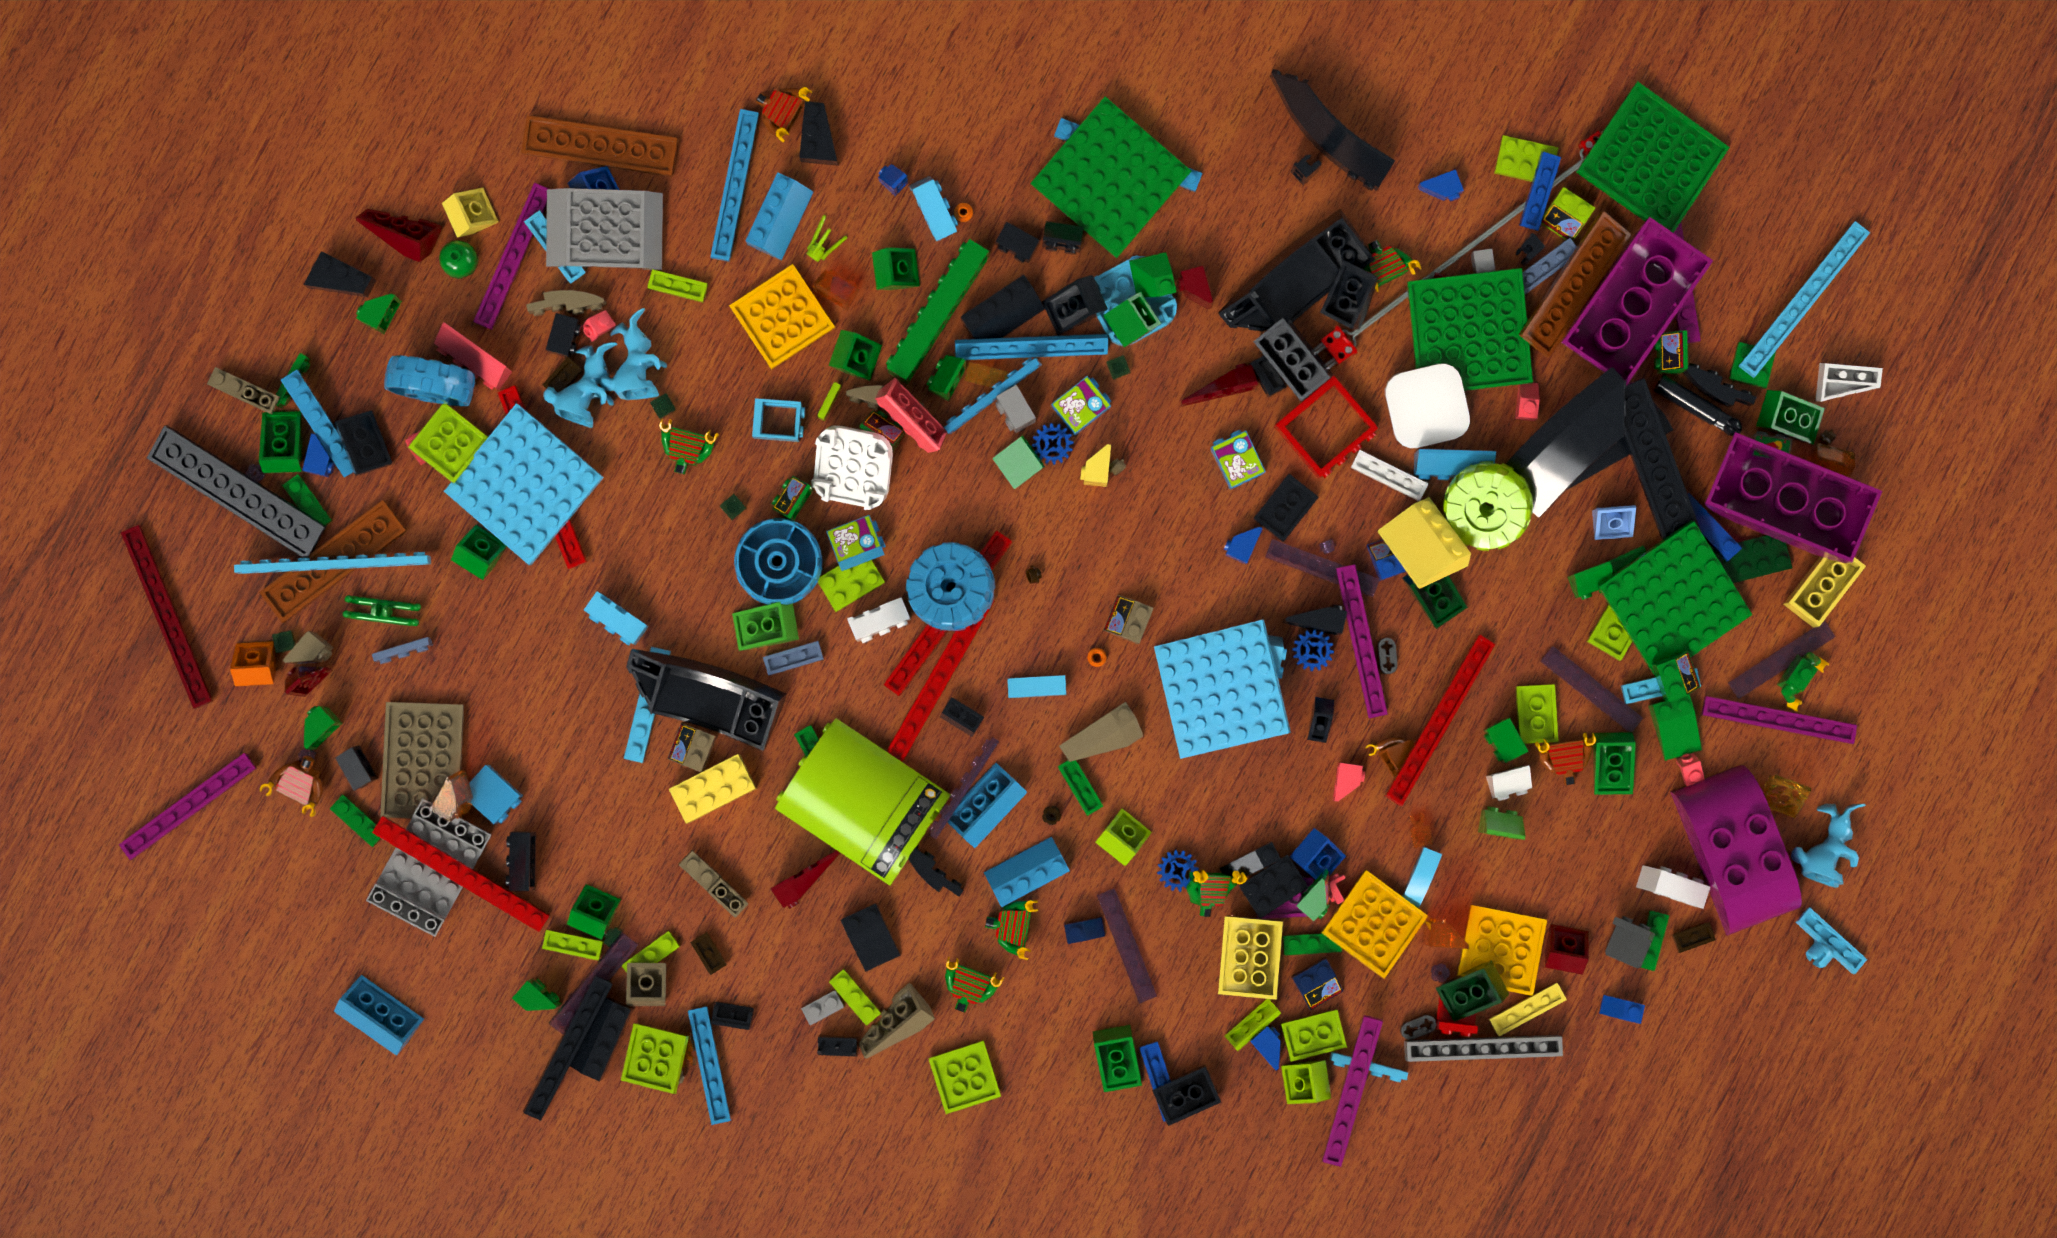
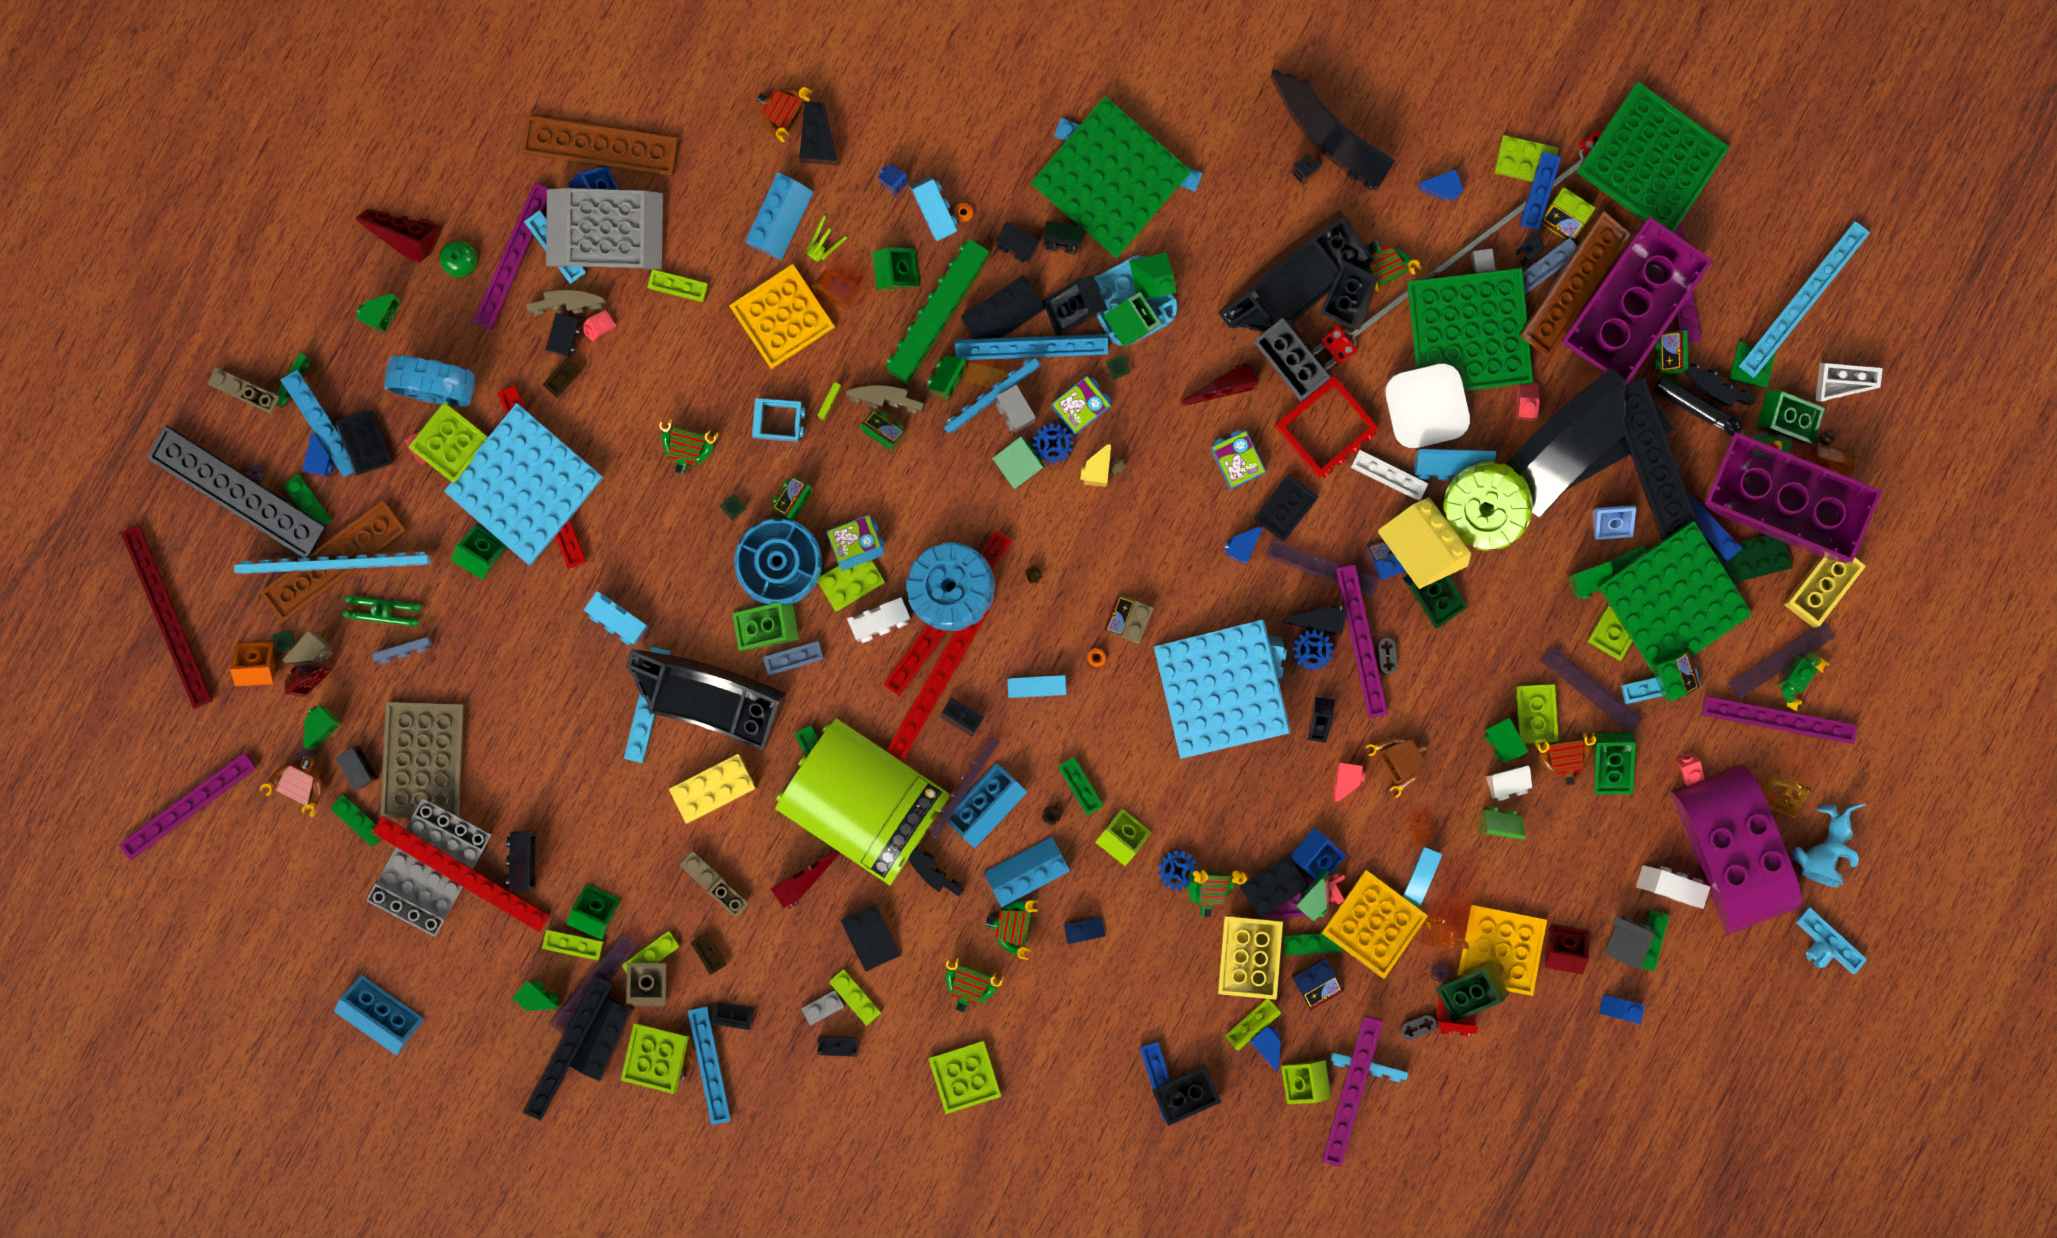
(281, 442): green slope -> none
(339, 277): black wedge -> none
(453, 797): clear orange slope -> none
(469, 212): light yellow slope -> none
(471, 356): coral slope -> none
(493, 795): dark azure brick -> none
(575, 399): medium azure animal -> none
(612, 935): clear green plate -> none
(631, 377): medium azure animal -> none
(663, 406): clear green plate -> none
(692, 747): slope -> none
(734, 185): dark azure plate -> none
(852, 466): white tile -> none
(855, 355): green slope -> none
(903, 1019): dark tan wedge -> none
(911, 416): coral slope -> none
(1111, 732): dark tan wedge -> none
(1117, 1058): green slope -> none
(1126, 945): clear purple plate -> none
(1195, 286): dark red slope -> none
(1253, 860): black slope -> none
(1267, 376): black hinge -> none
(1313, 1035): lime plate -> none
(1327, 546): clear purple plate -> none
(1439, 720): red plate -> none
(1483, 1048): light grey brick -> none
(1527, 1009): light yellow plate -> none
(1676, 727): green slope -> none
(1693, 937): dark brown plate -> none

